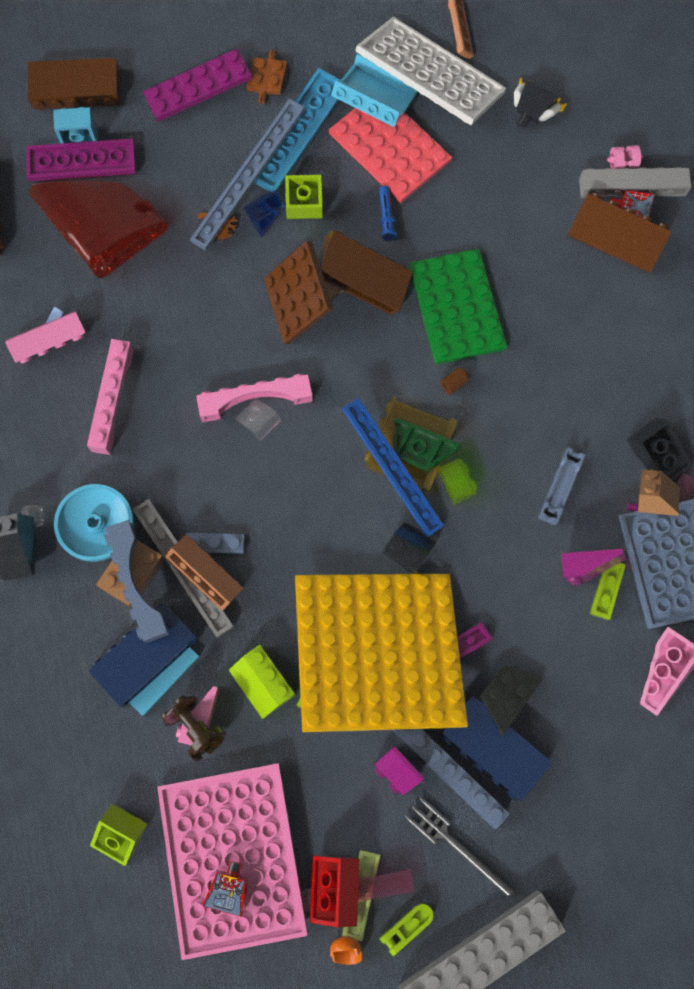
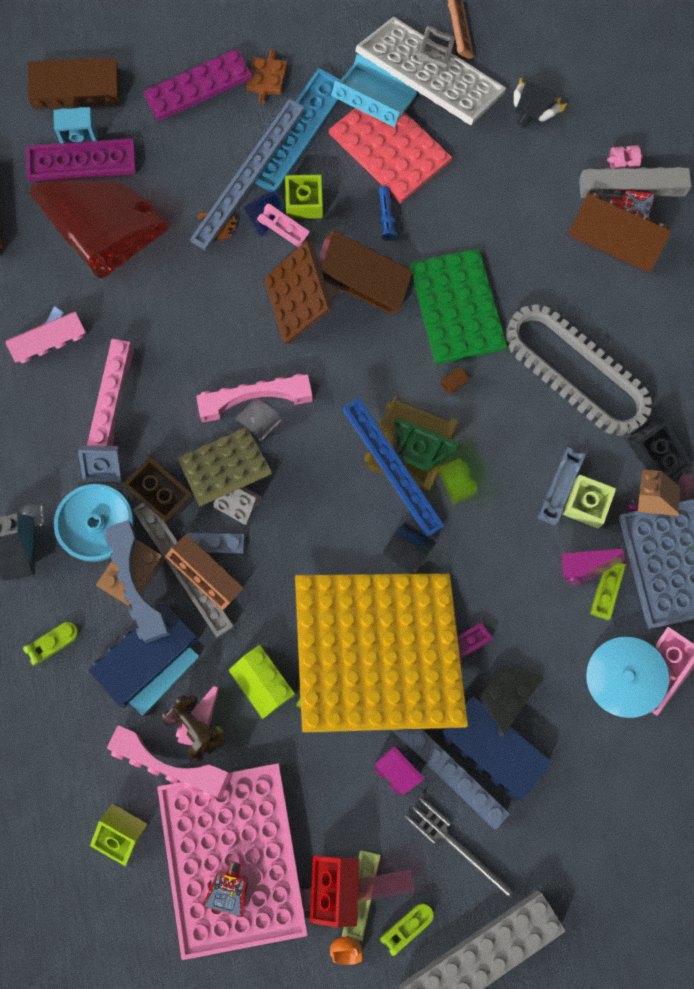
(52, 642): none -> lime plate
(100, 463): none -> sand blue plate
(159, 490): none -> dark brown slope
(205, 778): none -> bright pink arch
(224, 466): none -> olive plate
(238, 504): none -> light grey bracket
(283, 225): none -> bright pink plate
(426, 57): none -> light grey window
(589, 501): none -> yellowish green brick
(613, 424): none -> light grey piece
(627, 677): none -> medium azure dish

